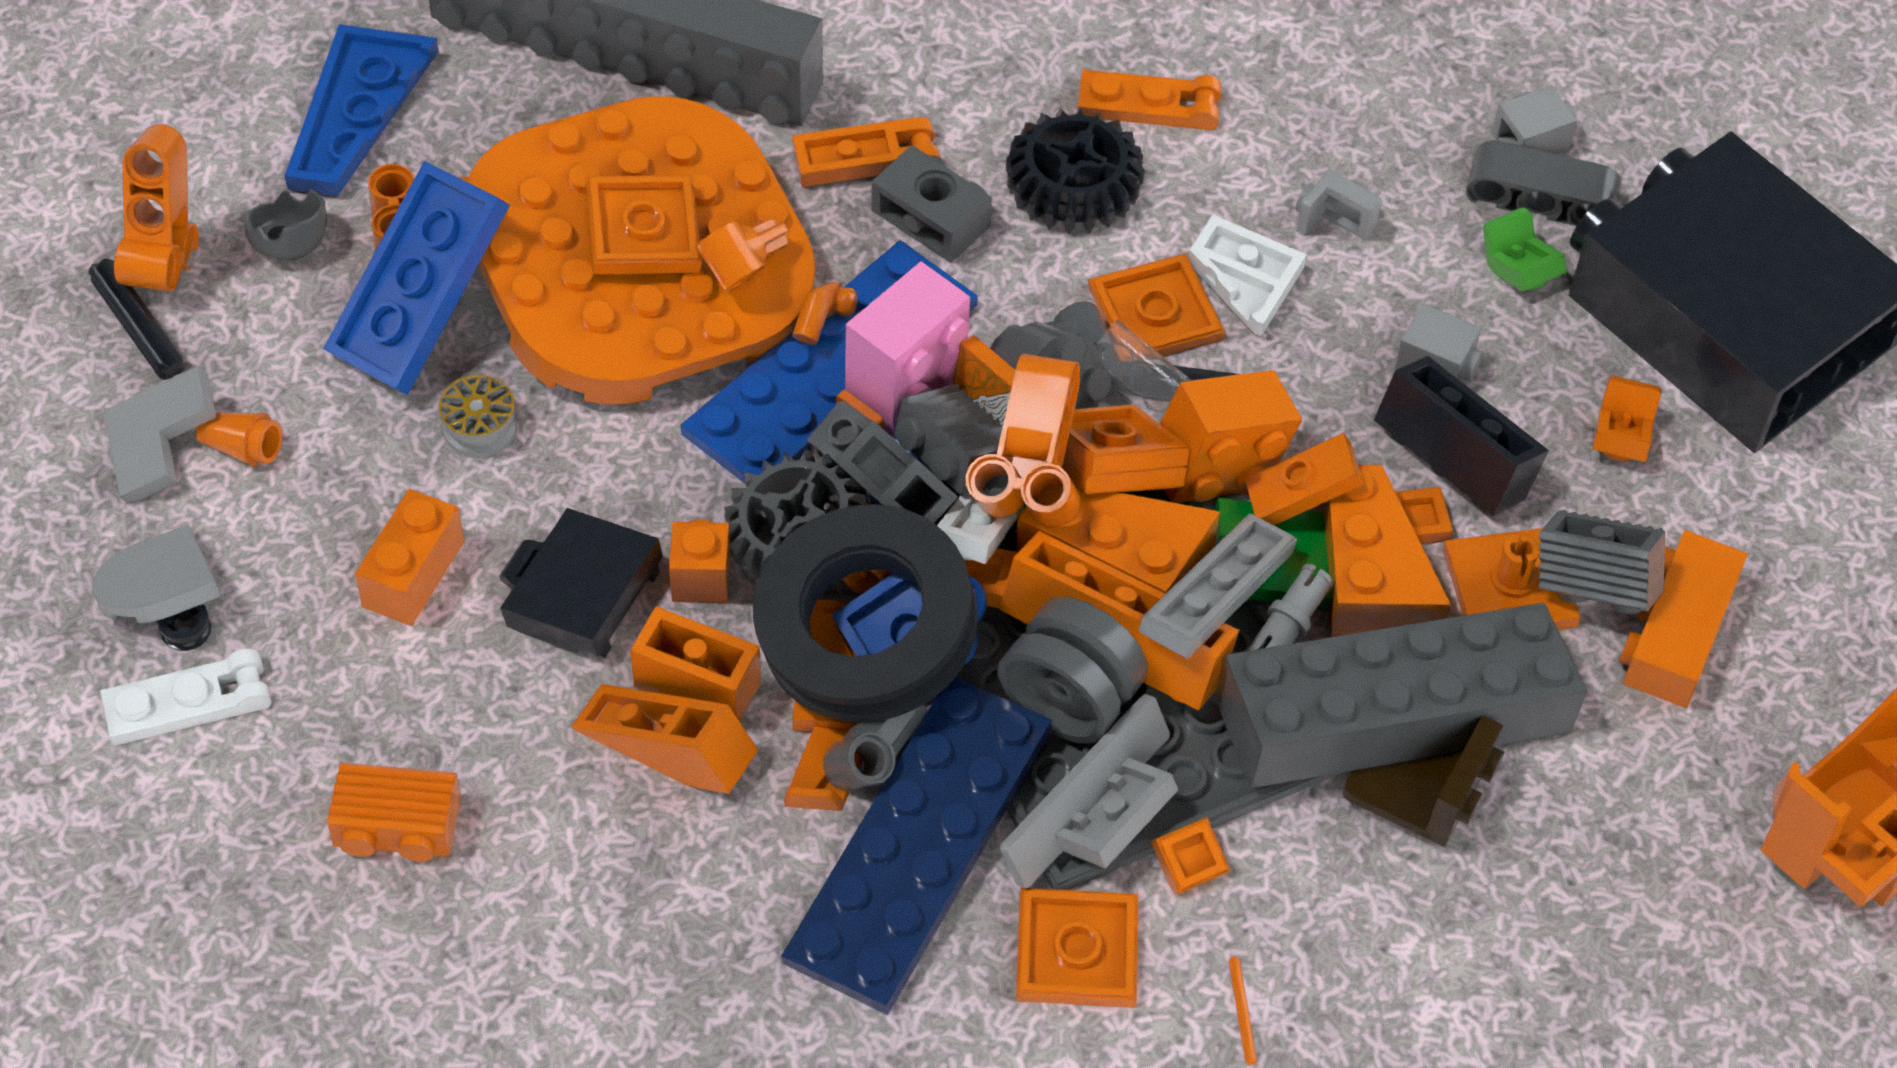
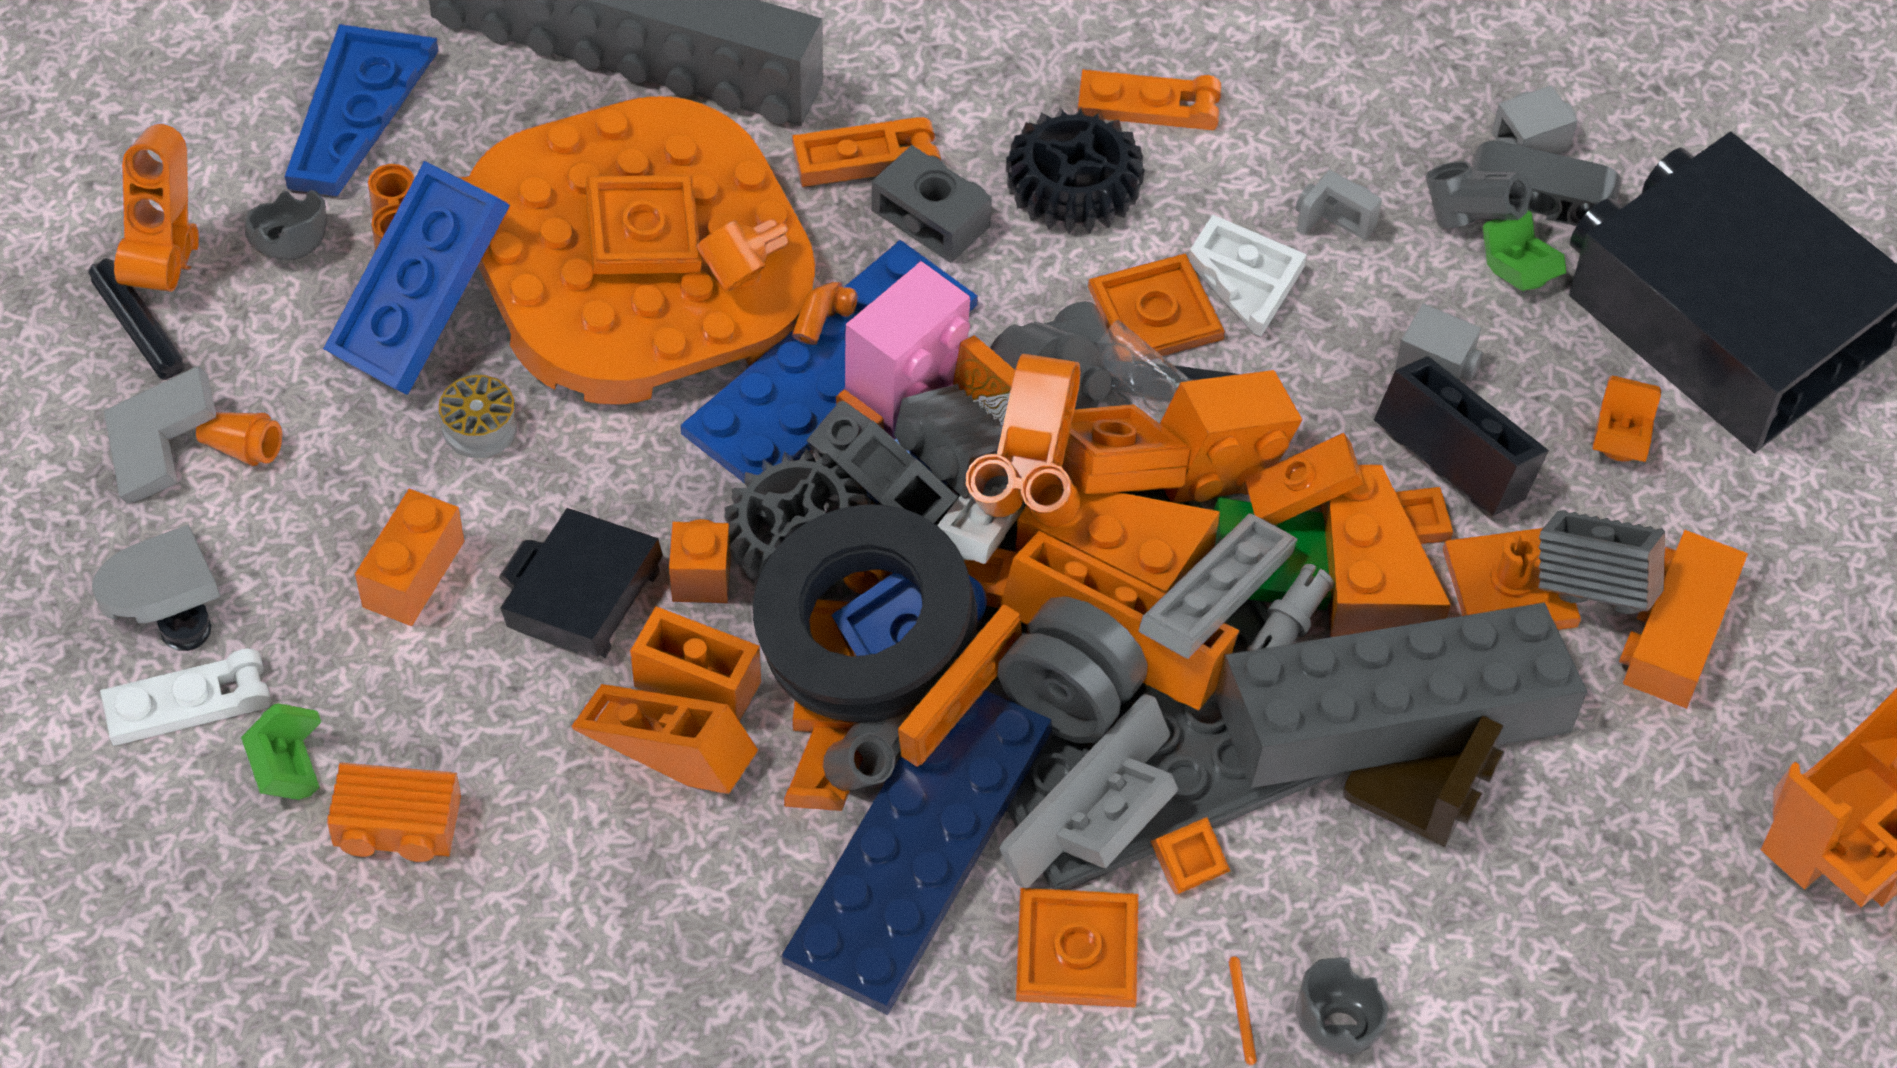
(278, 751): none -> bright green bracket
(958, 687): none -> orange tile
(1334, 988): none -> dark grey hair
(1468, 195): none -> dark grey piece

